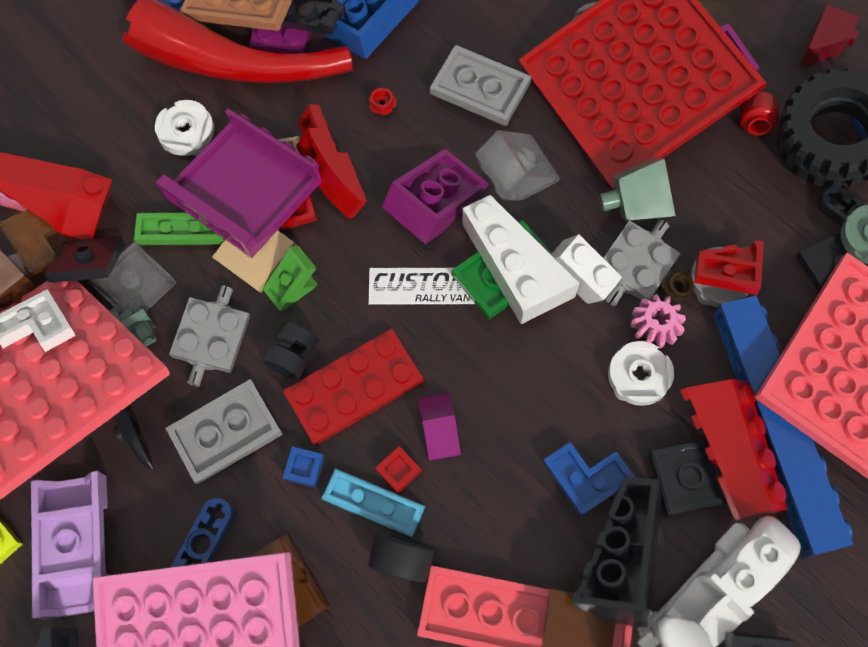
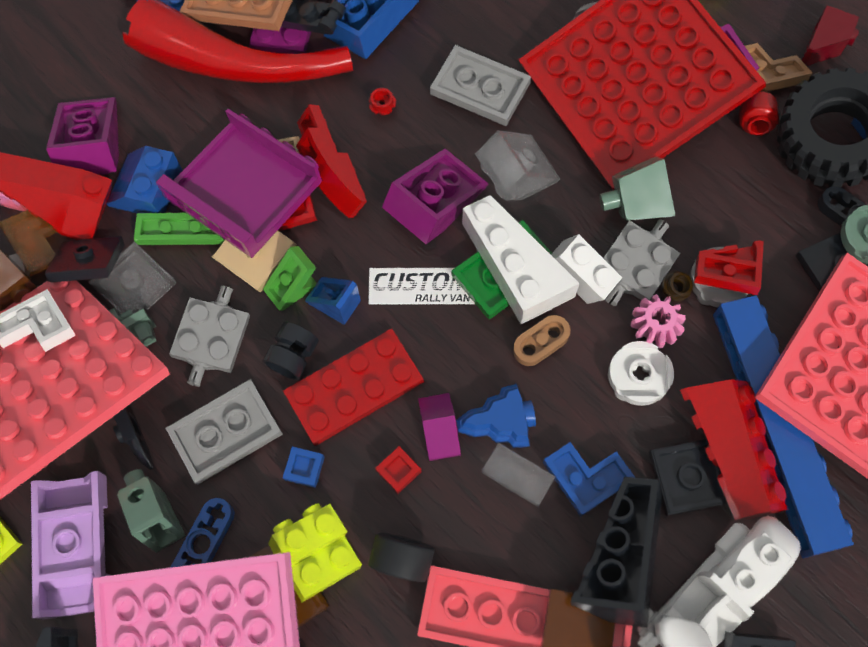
(85, 135): none -> magenta slope
(136, 185): none -> blue slope
(149, 512): none -> sand green torso
(187, 142): white plate -> none
(317, 550): none -> neon yellow plate
(335, 298): none -> blue slope
(373, 503): medium azure tile -> none
(501, 418): none -> blue rock
(518, 474): none -> clear plate
(540, 341): none -> medium nougat plate
(778, 72): none -> medium nougat plate

